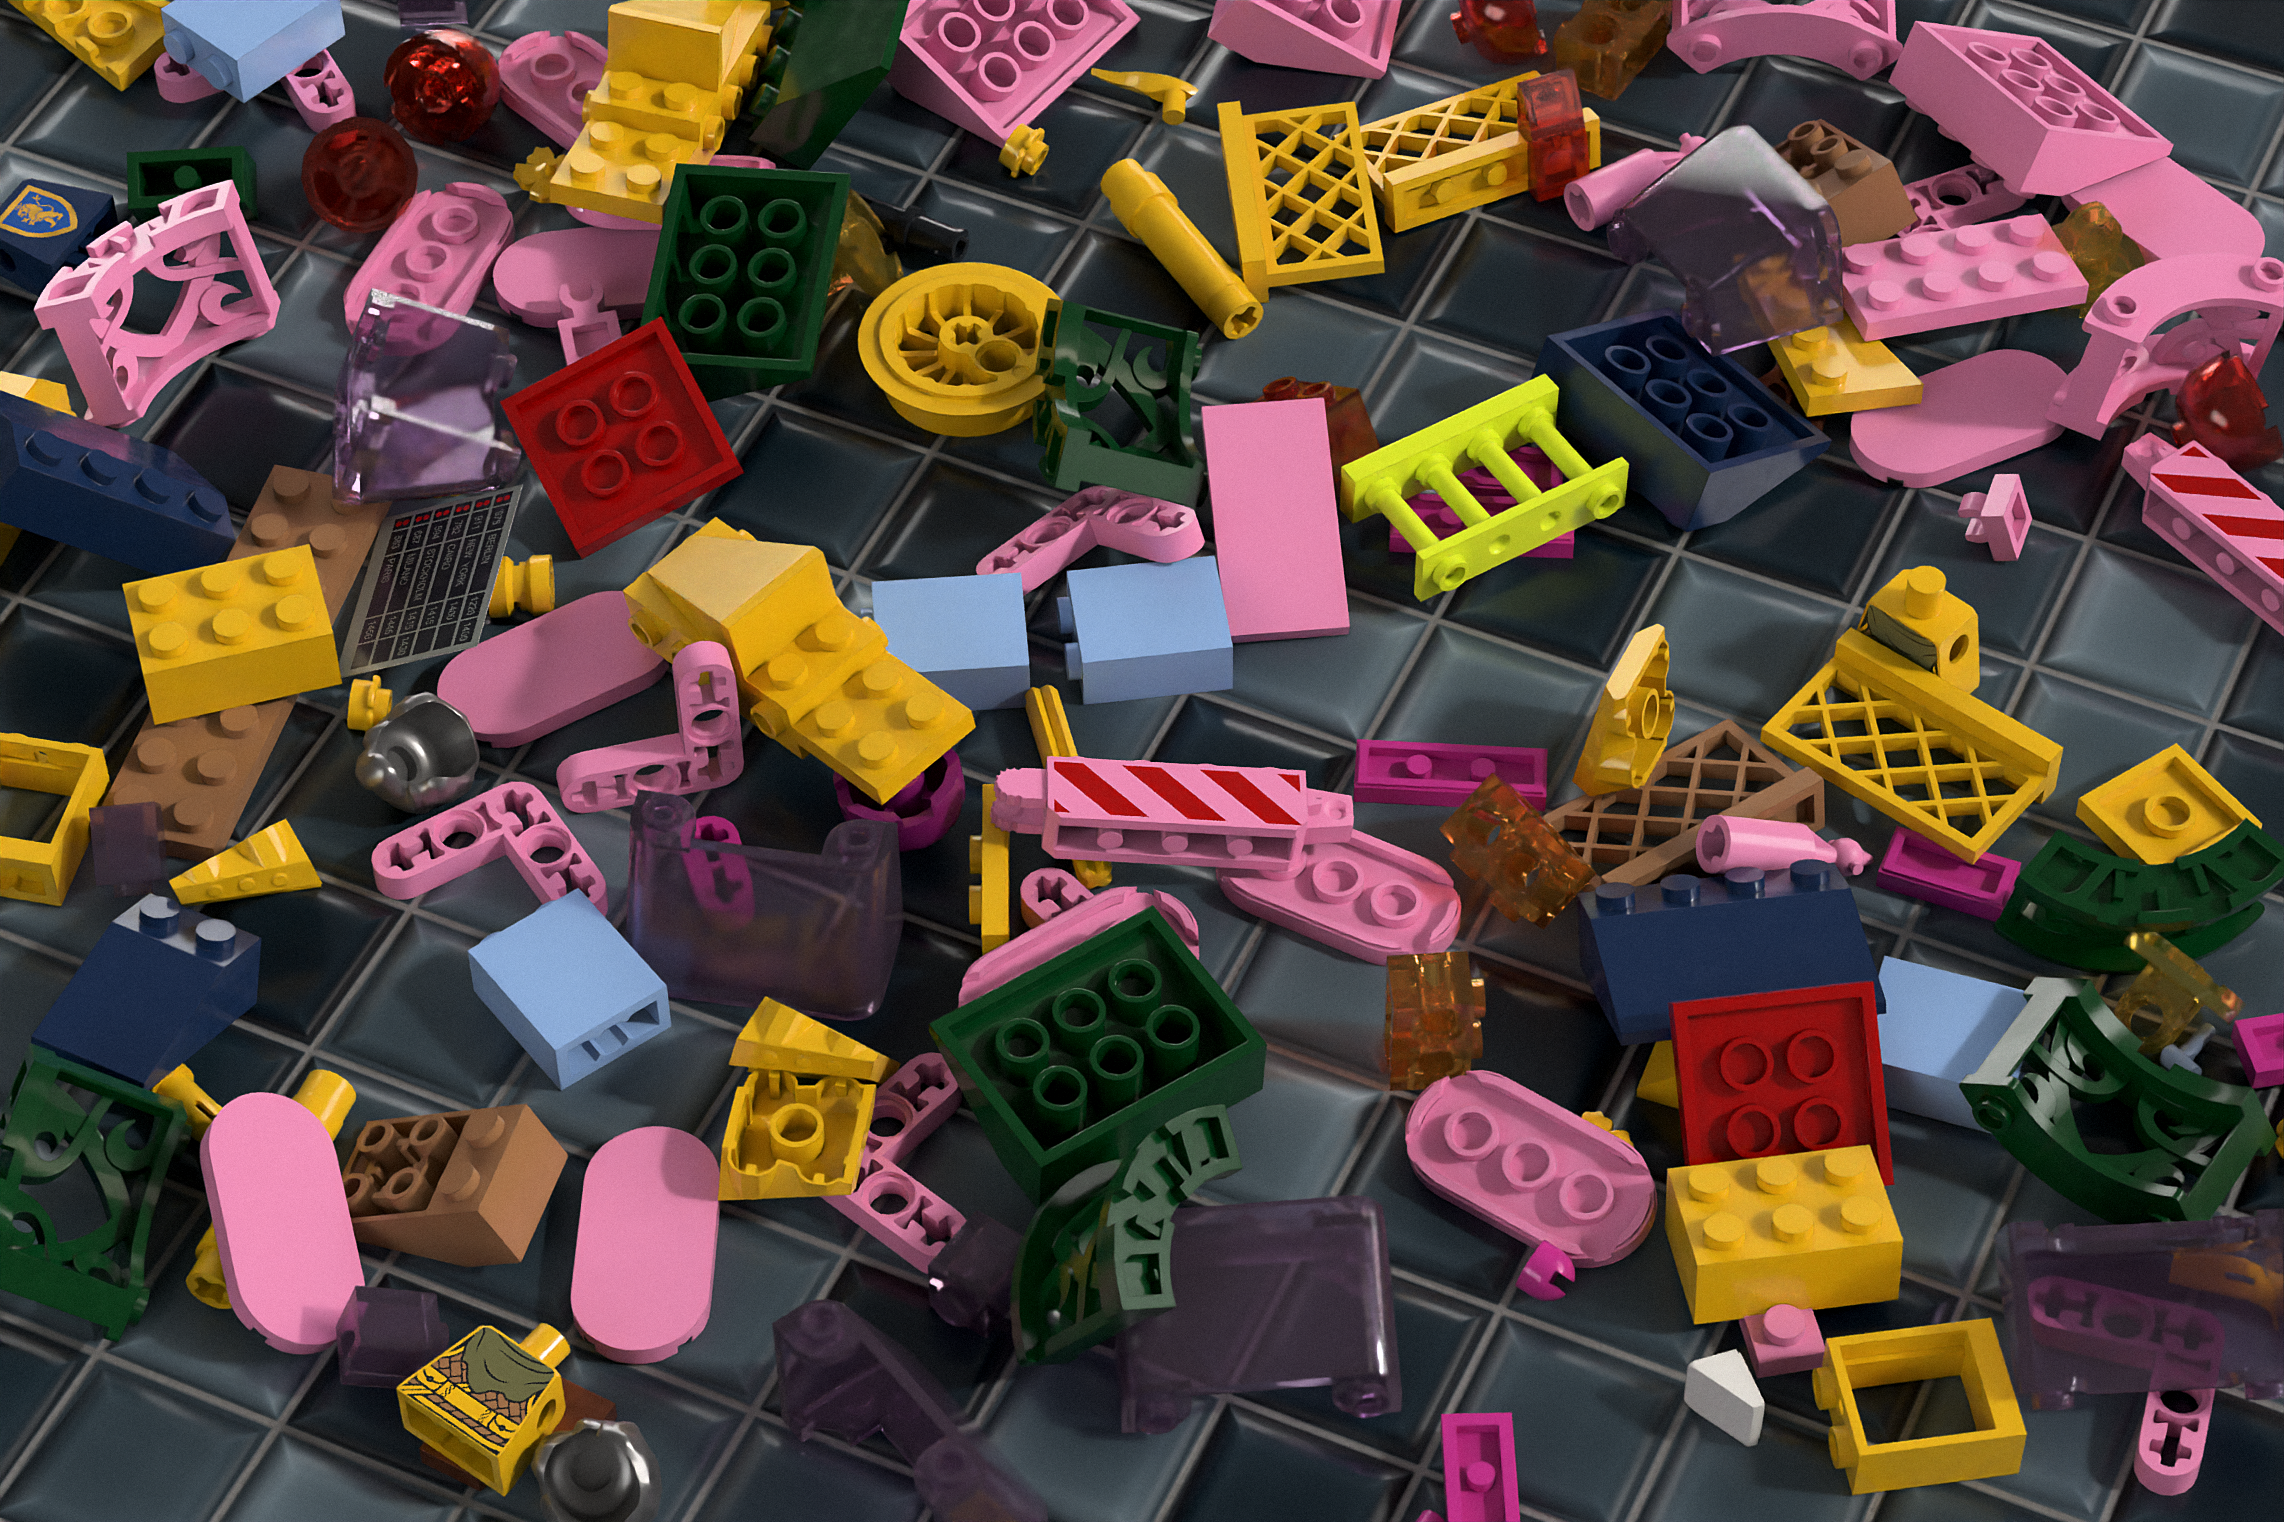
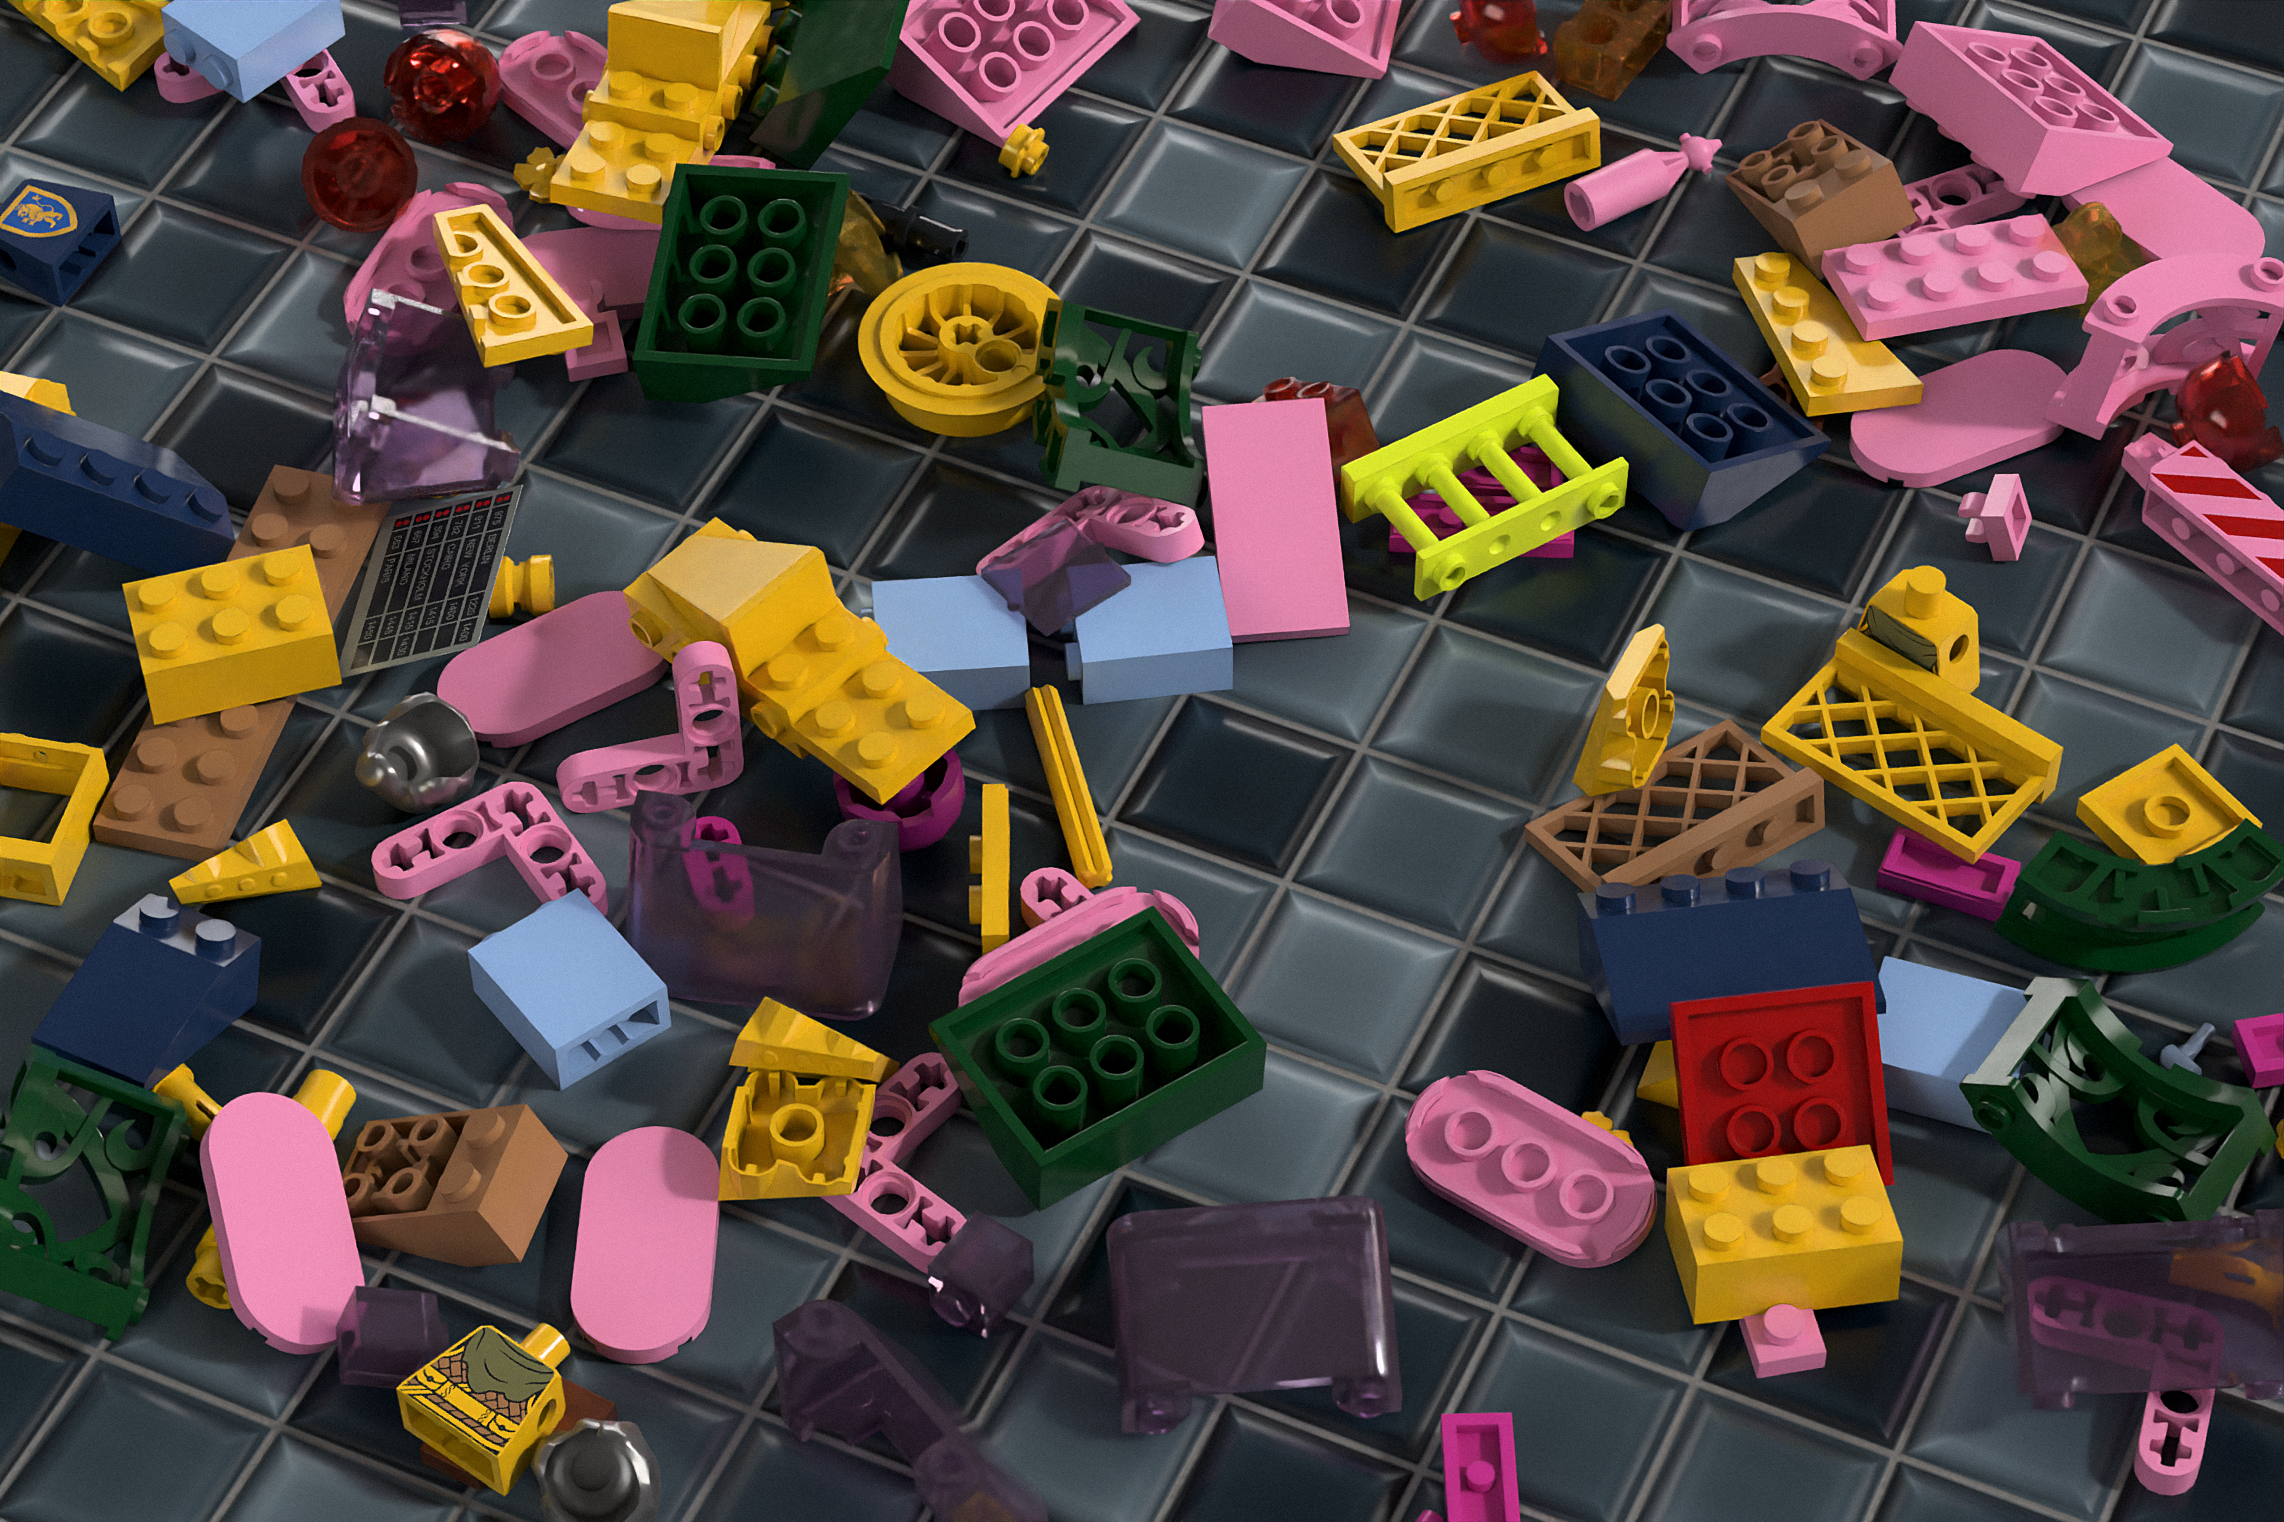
(129, 848): clear purple brick -> none
(145, 363): bright pink fence -> none
(171, 173): dark green brick -> none
(368, 704): yellow plate -> none
(504, 291): none -> yellow wing
(621, 437): red plate -> none
(1056, 577): none -> clear purple piece
(1110, 1239): dark green fence -> none
(1153, 215): yellow piece -> none
(1160, 87): yellow bar -> none
(1170, 812): bright pink hinge -> none
(1253, 212): yellow fence -> none
(1355, 898): bright pink tile -> none
(1431, 1018): clear orange brick -> none
(1444, 772): dark pink tile -> none
(1521, 846): clear orange brick -> none
(1542, 1271): dark pink hinge -> none
(1554, 131): clear red slope -> none
(1726, 1395): white slope -> none
(1741, 239): windscreen -> none
(1771, 845): bright pink wheel -> none
(1913, 1355): yellow window -> none
(2174, 985): clear yellow tile -> none

